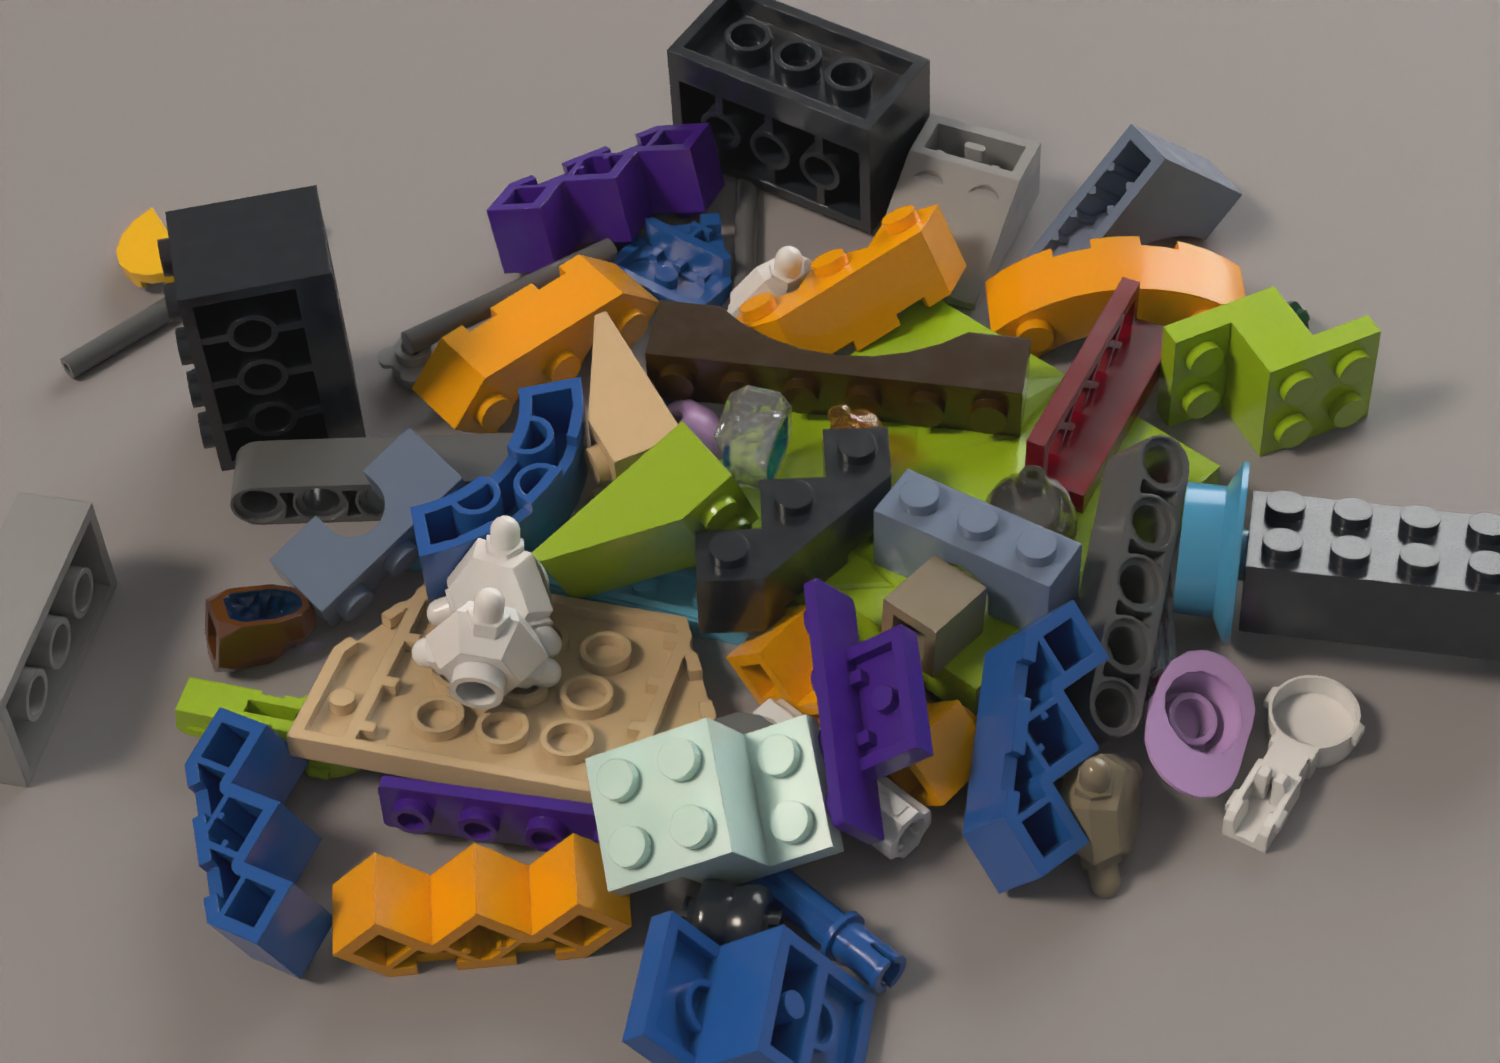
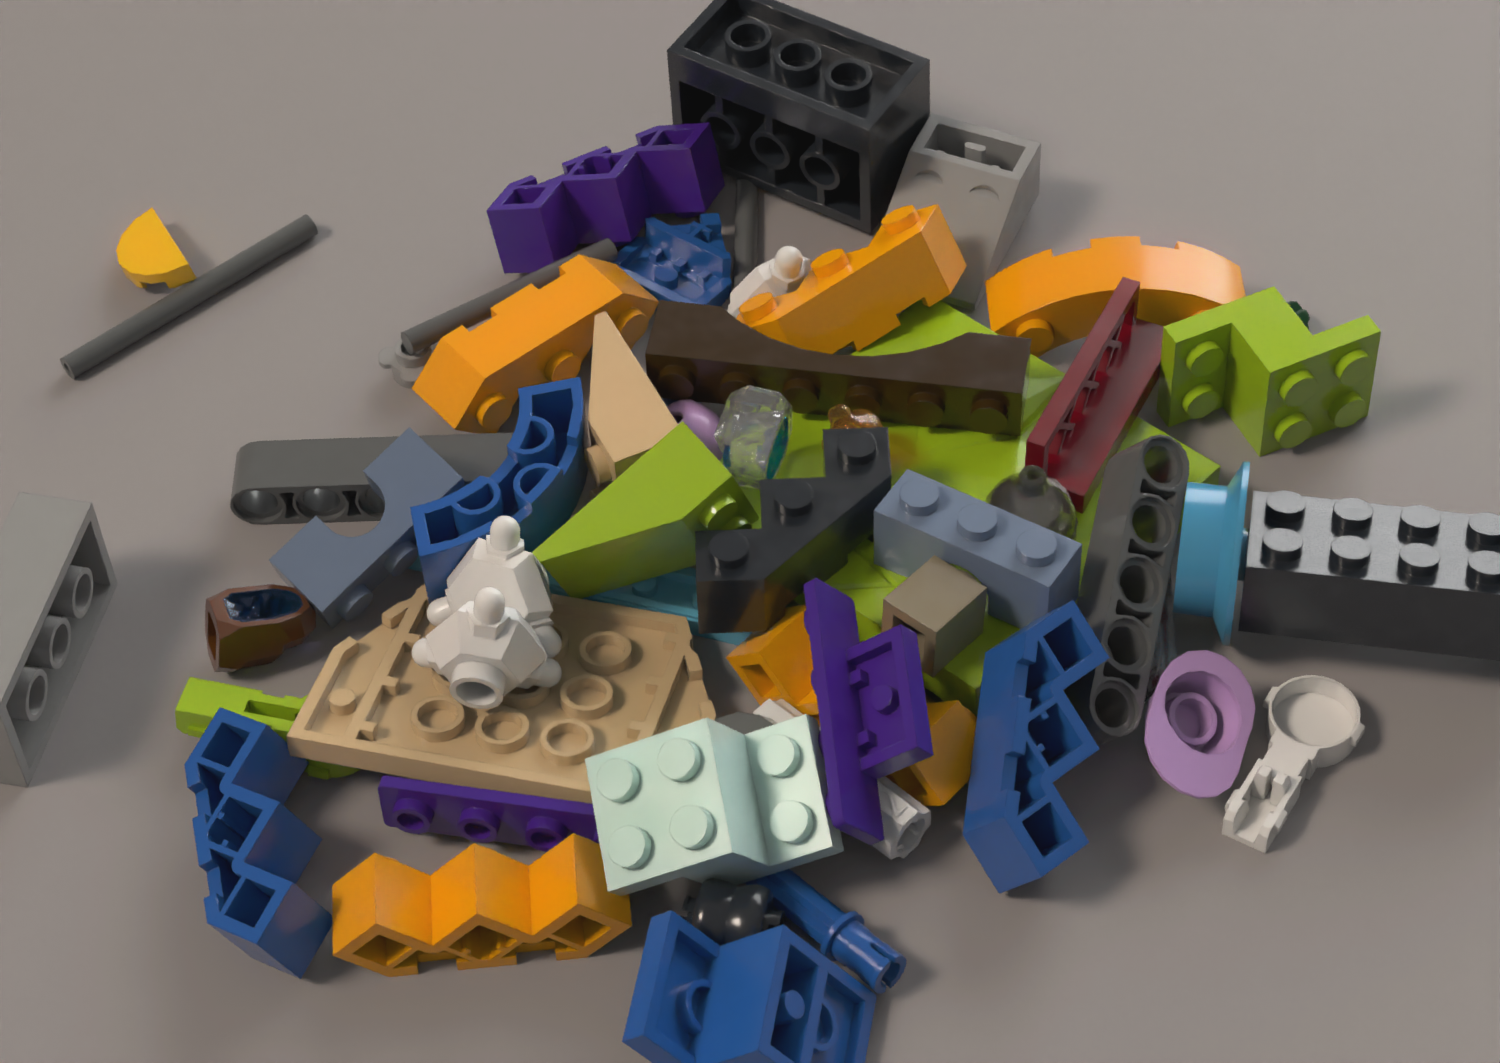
(260, 321): black brick -> none
(1107, 807): dark tan rock -> none
(1142, 191): sand blue arch -> none

